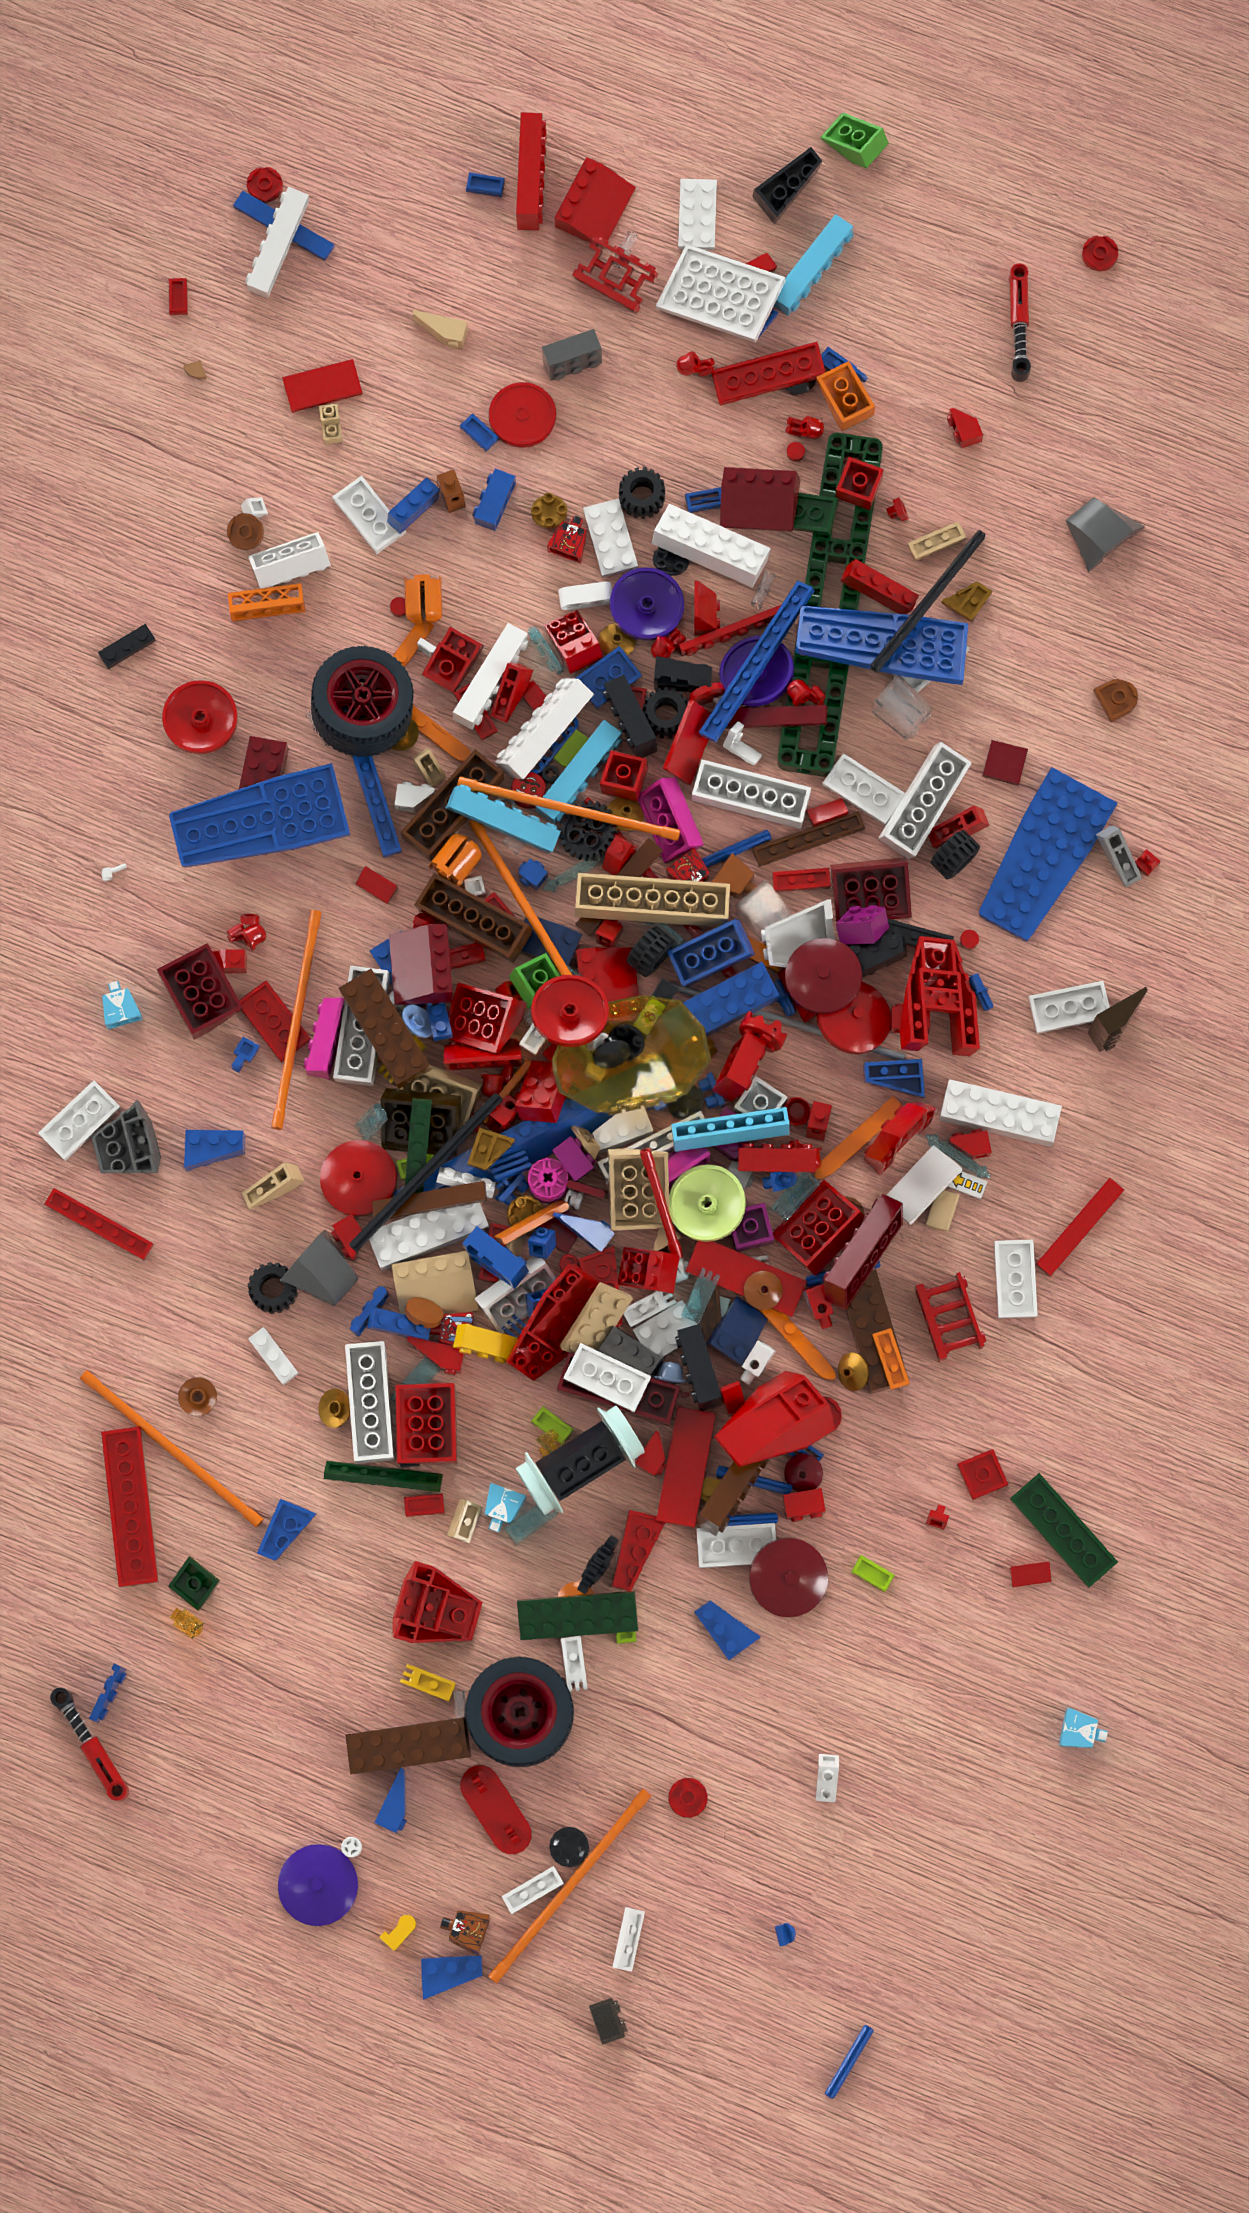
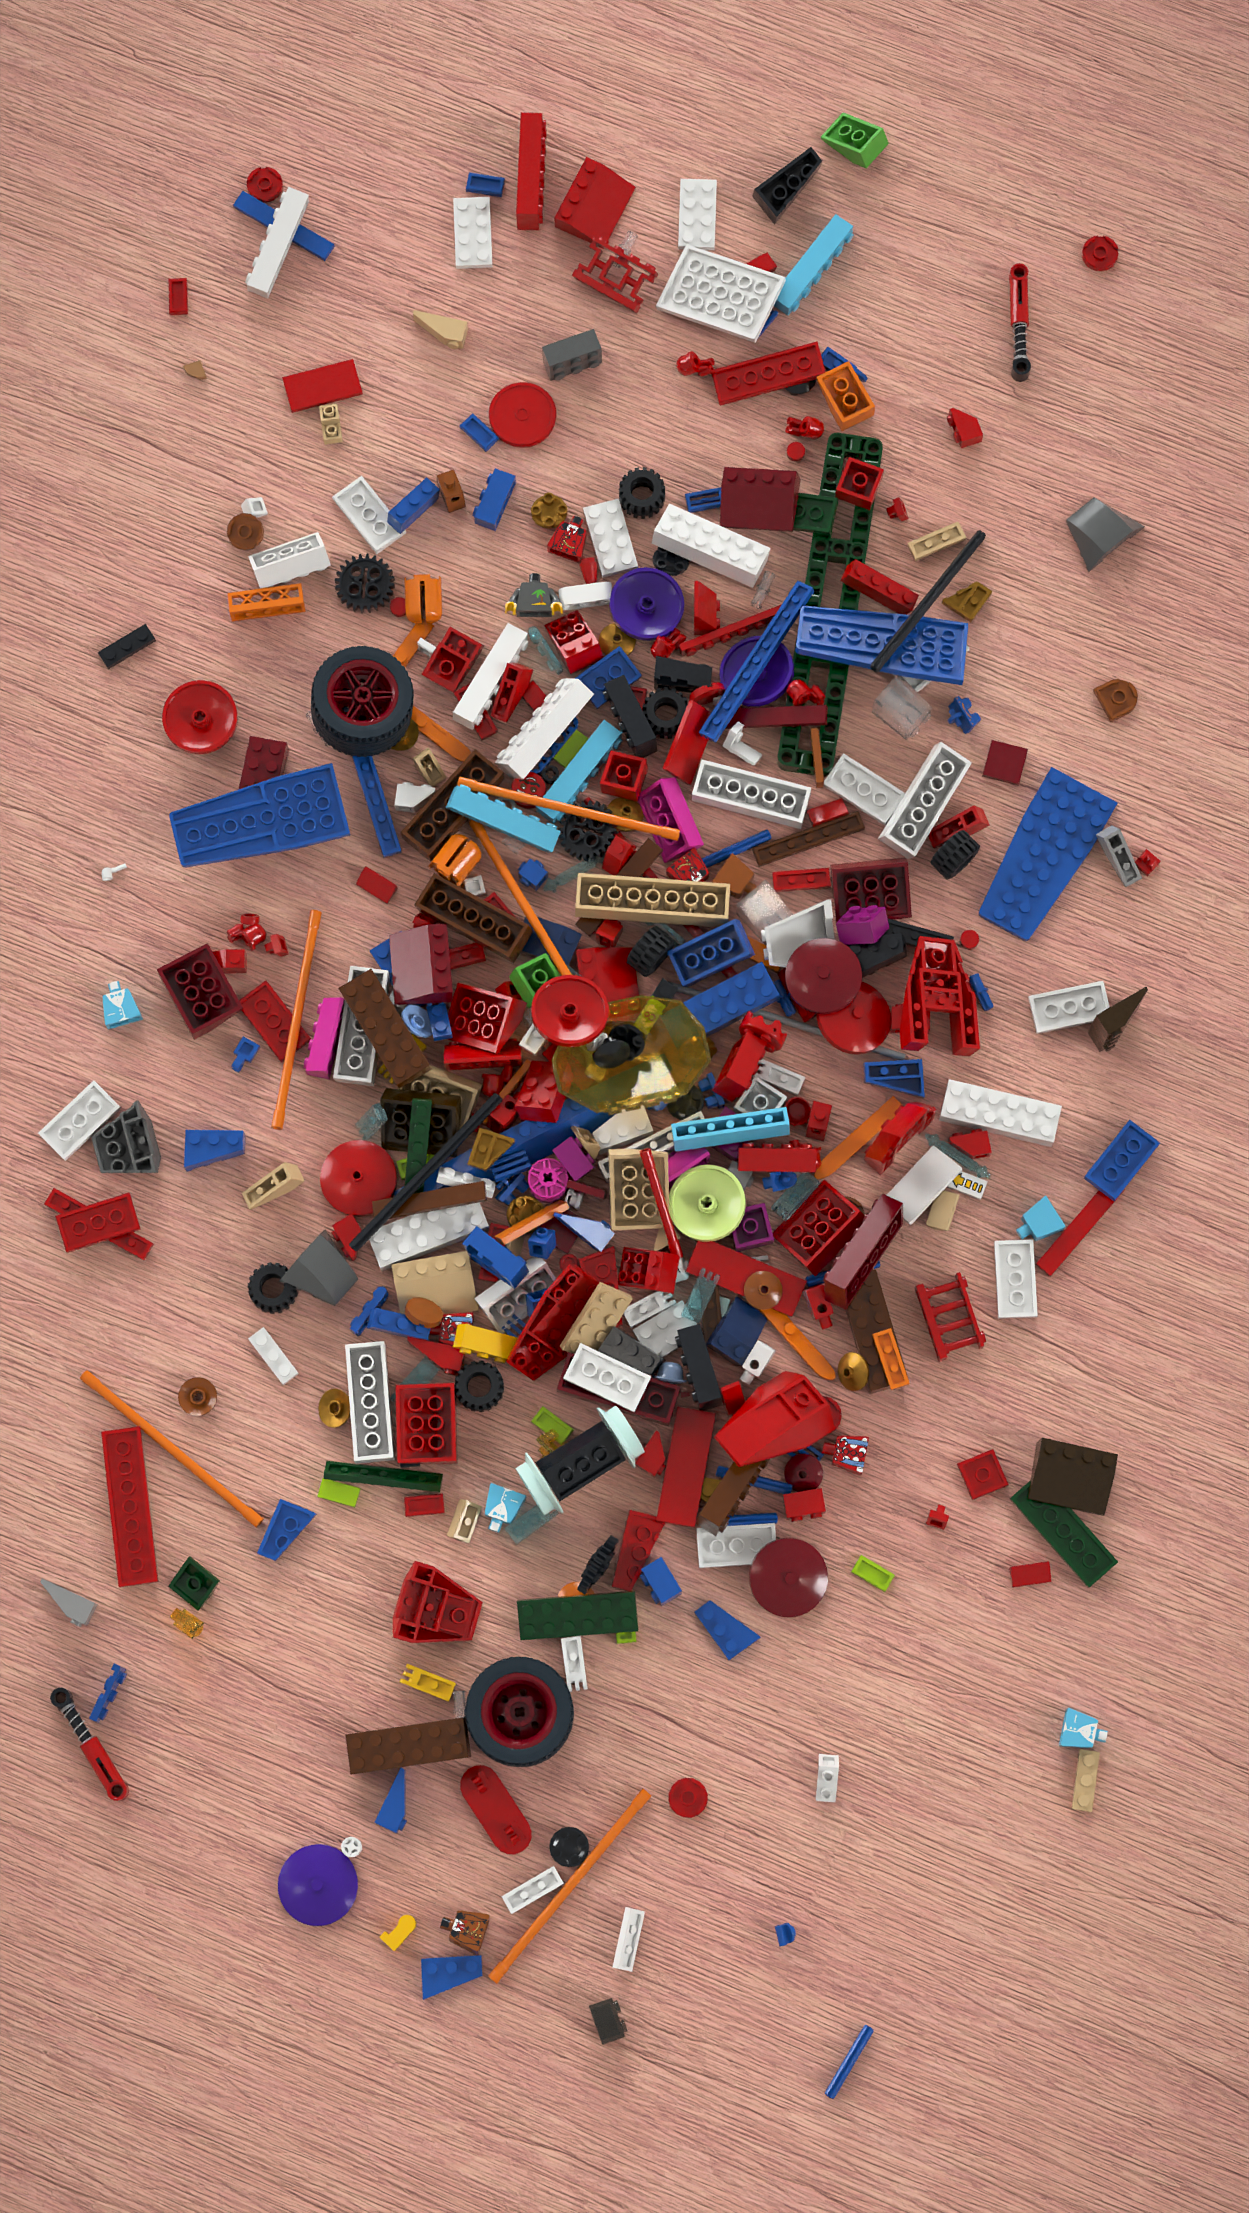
(73, 1605): none -> light grey slope
(98, 1222): none -> red tile
(277, 945): none -> red tile
(338, 1492): none -> lime tile
(348, 582): none -> black gear
(471, 1371): none -> black tyre
(472, 232): none -> white plate
(534, 599): none -> dark grey torso
(589, 570): none -> red cone
(661, 1582): none -> blue brick
(780, 1077): none -> white hinge
(817, 759): none -> dark orange tile
(848, 1452): none -> torso
(961, 715): none -> blue hips
(1040, 1221): none -> medium azure torso
(1072, 1476): none -> dark brown slope
(1085, 1780): none -> tan plate
(1121, 1160): none -> blue plate

